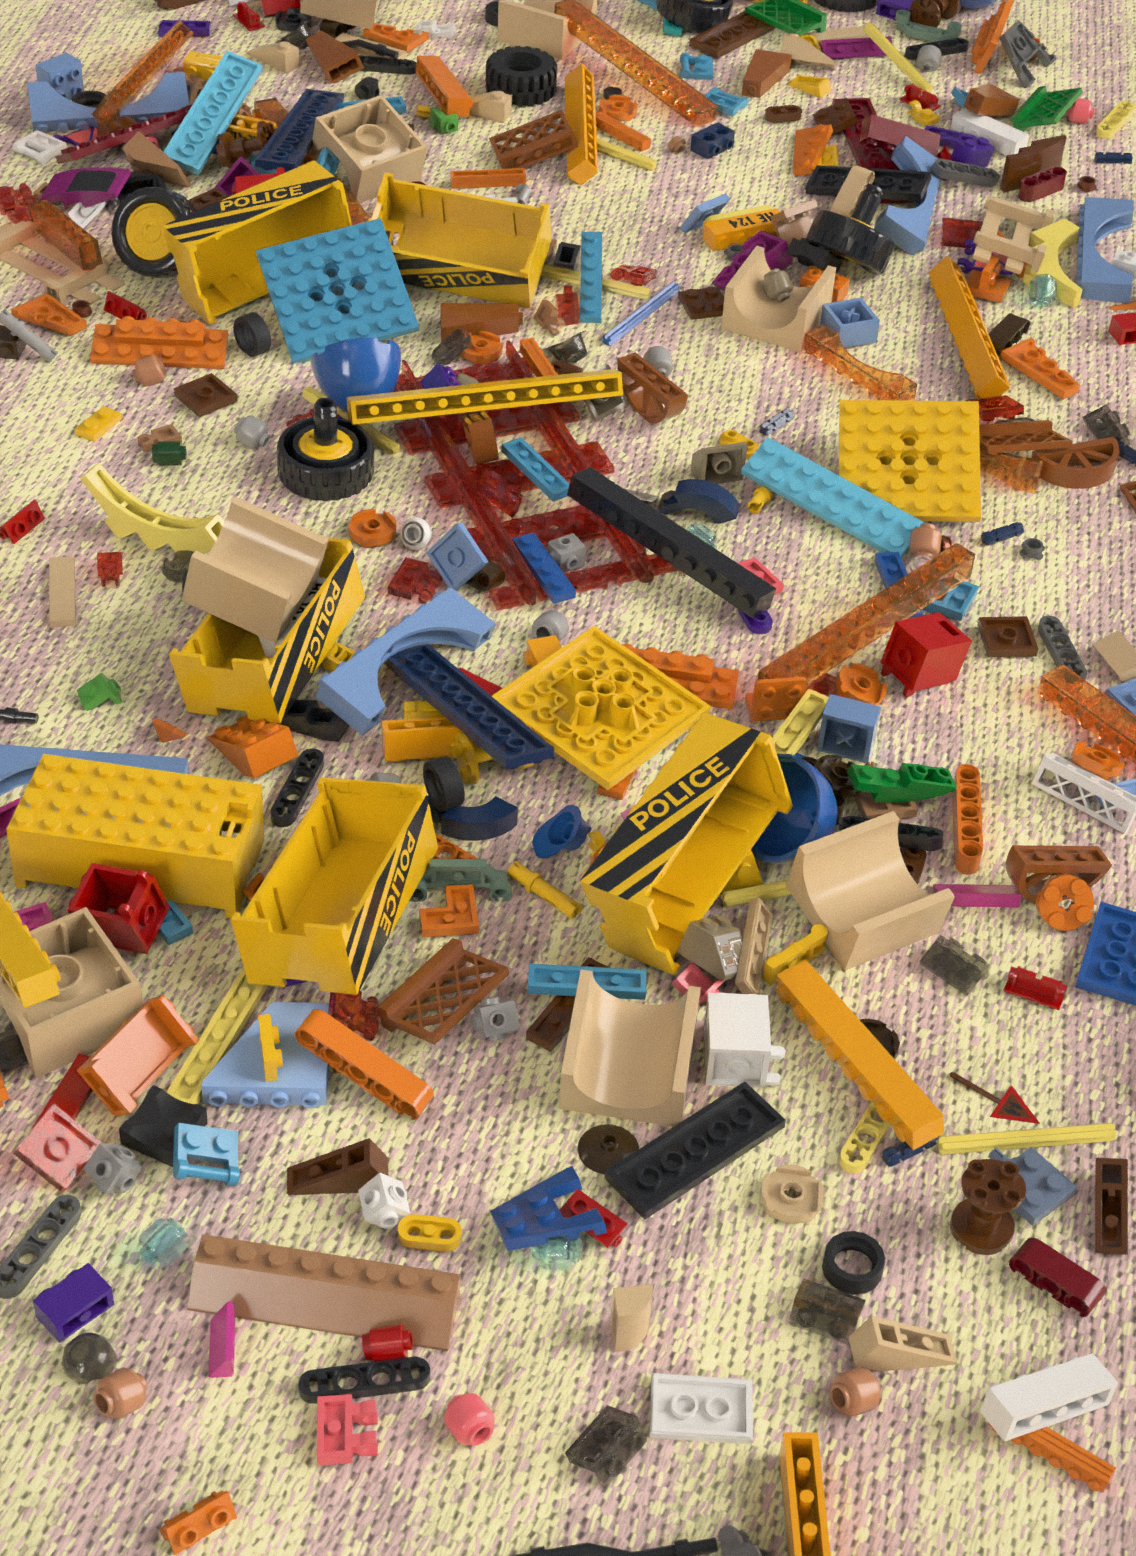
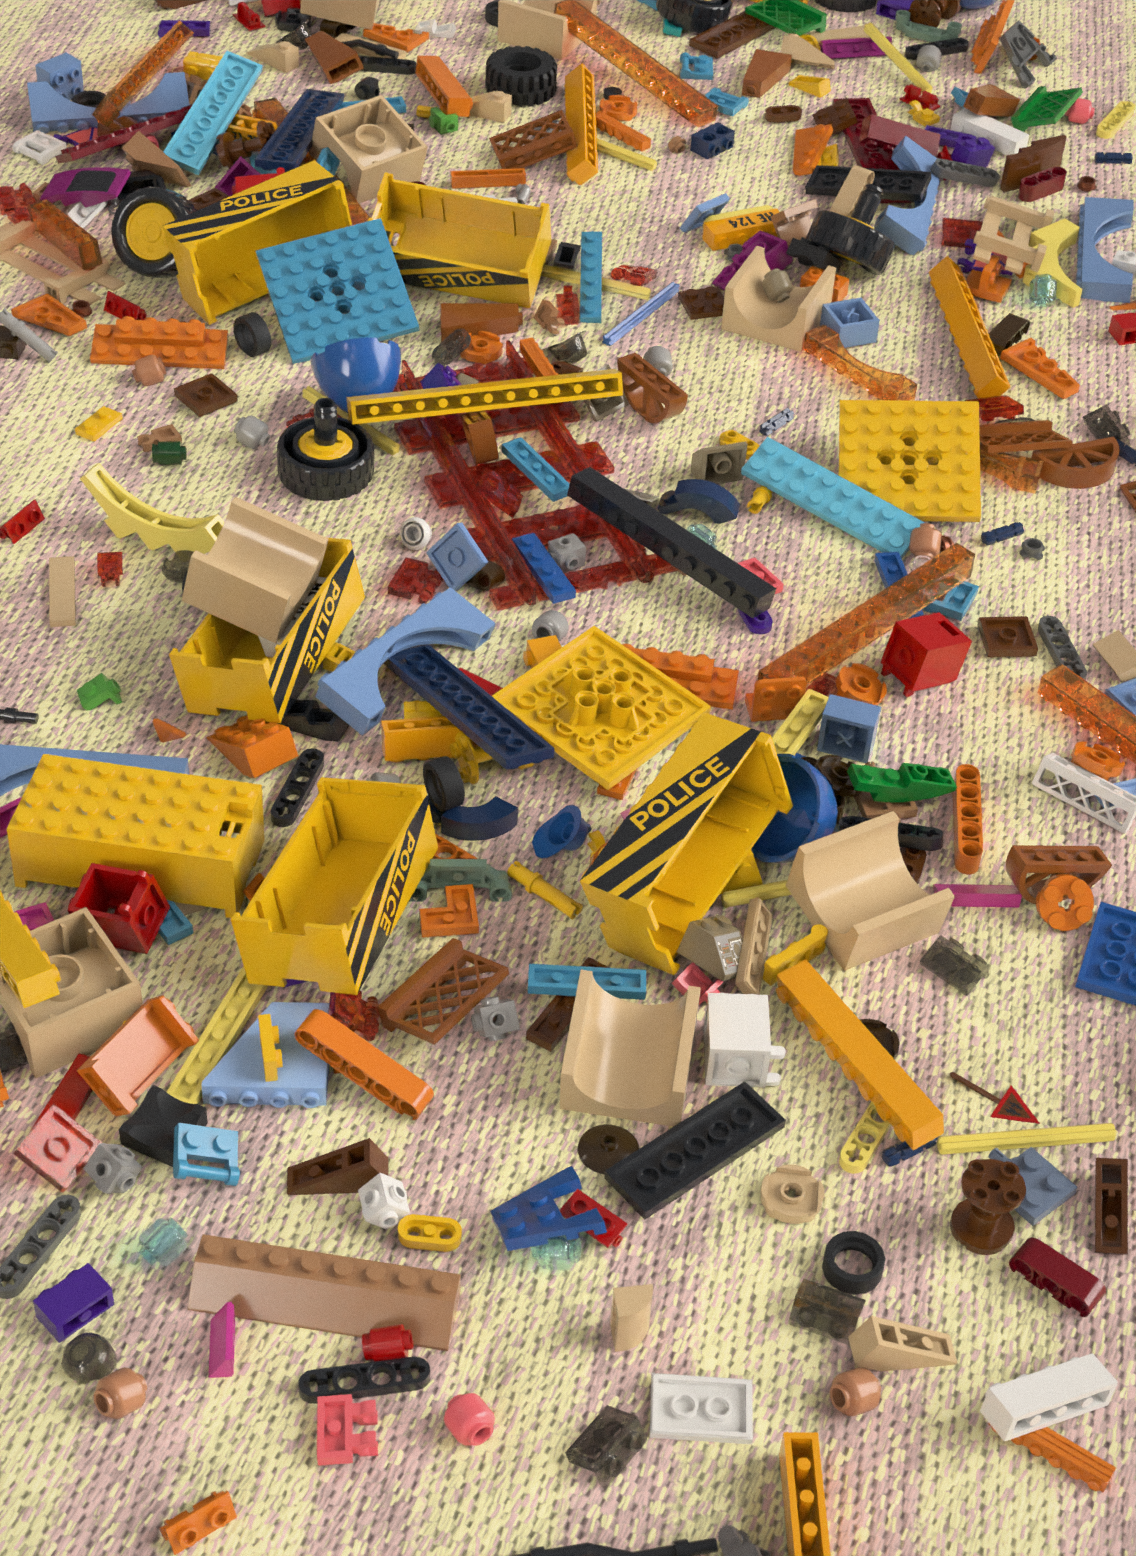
(382, 530): orange plate -> none
(1044, 991): red hinge -> none

